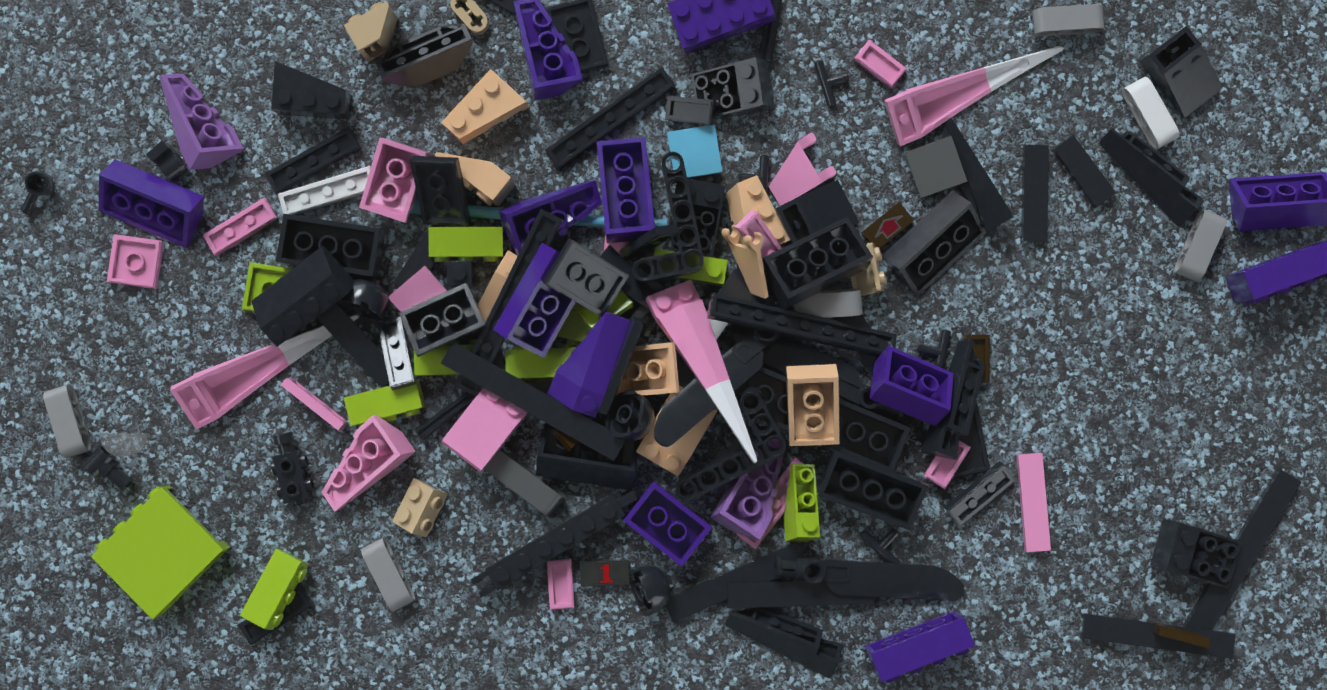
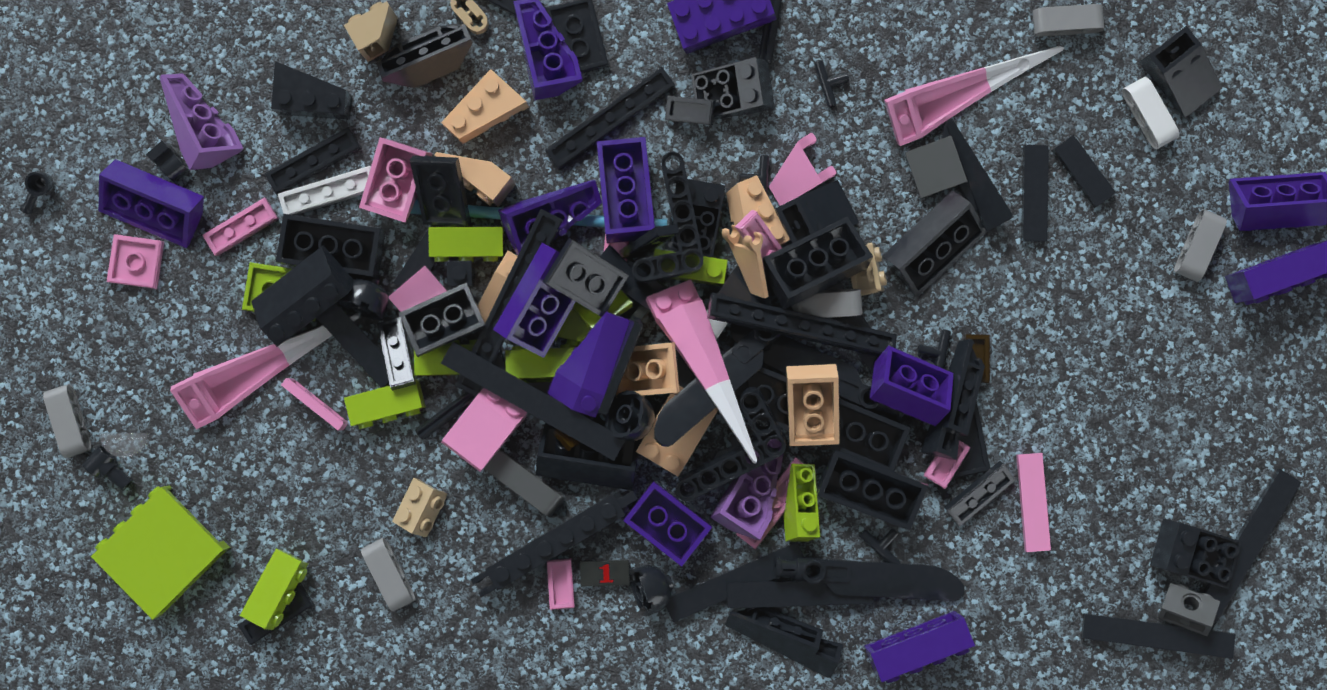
(295, 475): black brick -> none
(371, 456): bright pink wedge -> none
(698, 149): medium azure tile -> none
(880, 64): bright pink tile -> none
(888, 225): dark brown tile -> none
(1153, 173): black wedge -> none
(1175, 612): none -> dark grey brick
(1182, 635): dark brown tile -> none

